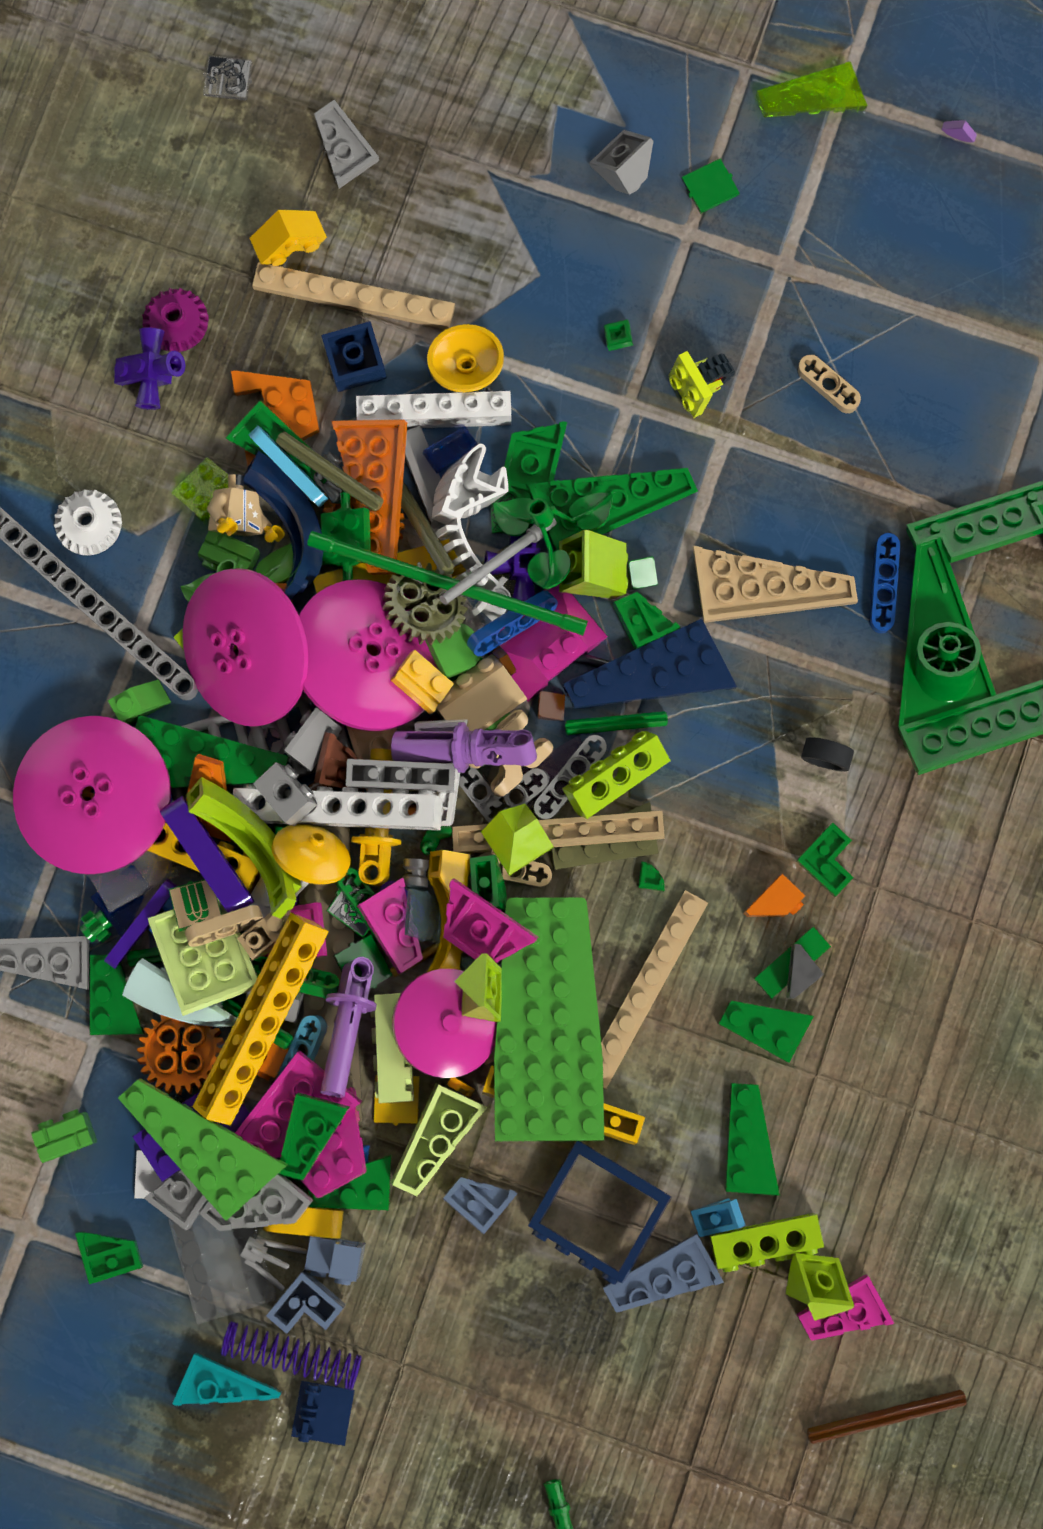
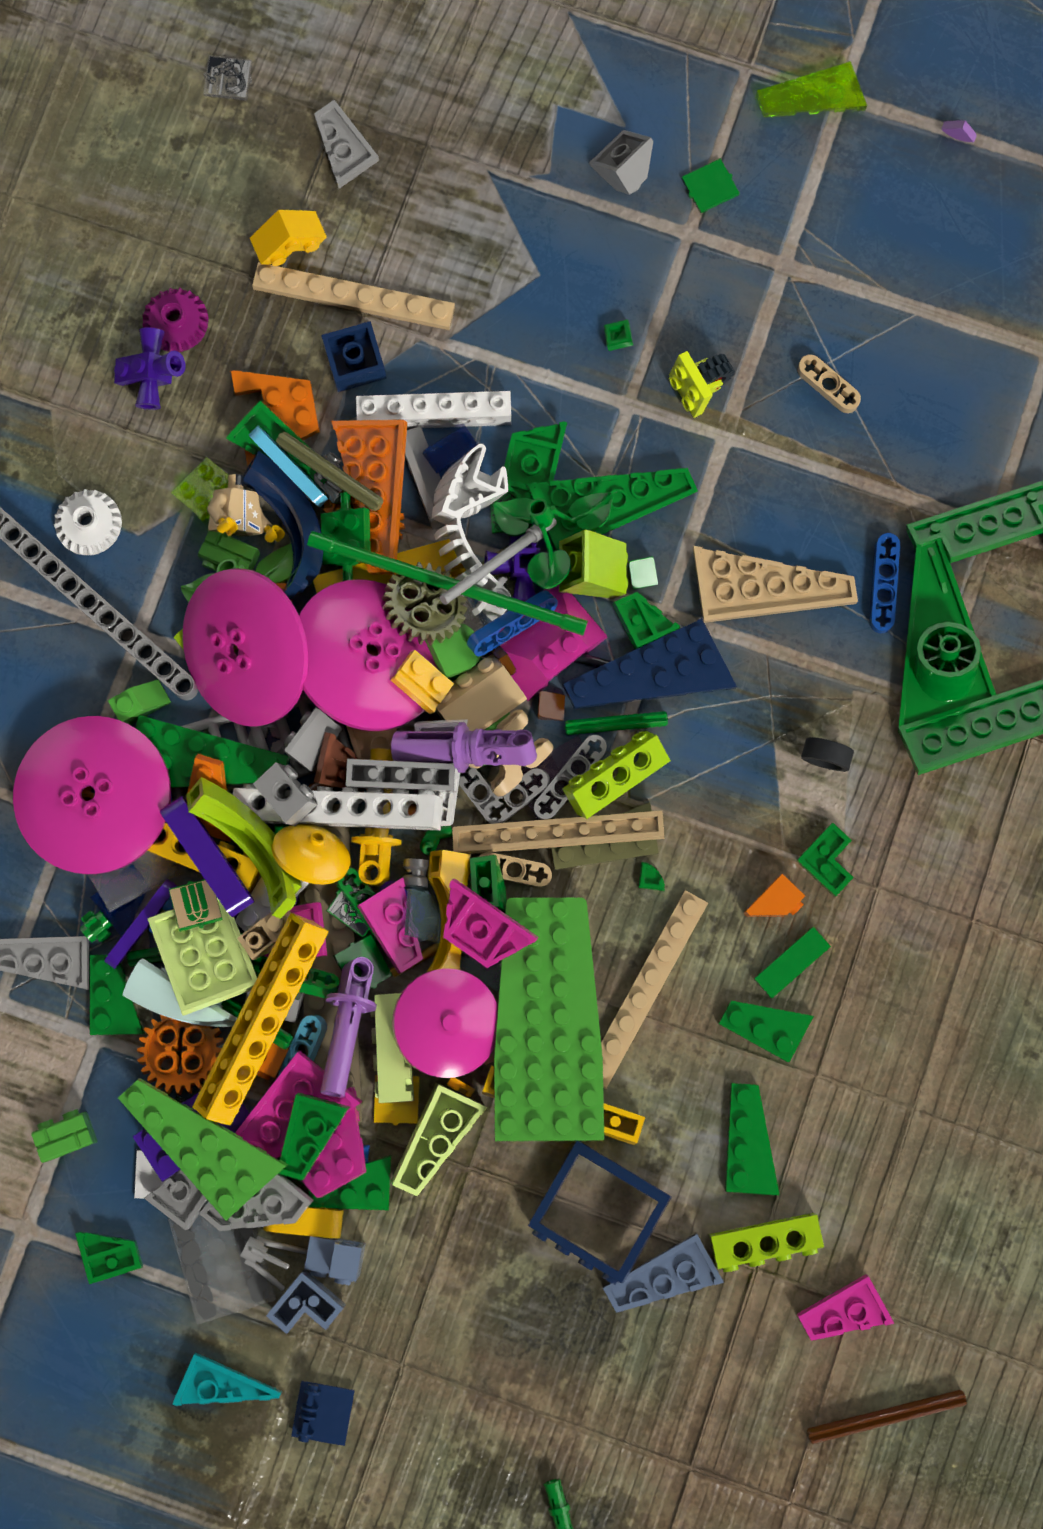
(223, 925): tan beam -> none
(229, 1339): dark purple piece -> none
(426, 533): olive axle -> none
(461, 348): yellow dish -> none
(478, 1202): sand blue wing -> none
(482, 989): lime slope -> none
(516, 838): lime slope -> none
(718, 1217): dark azure slope -> none
(802, 972): flat silver slope -> none
(819, 1284): lime slope -> none

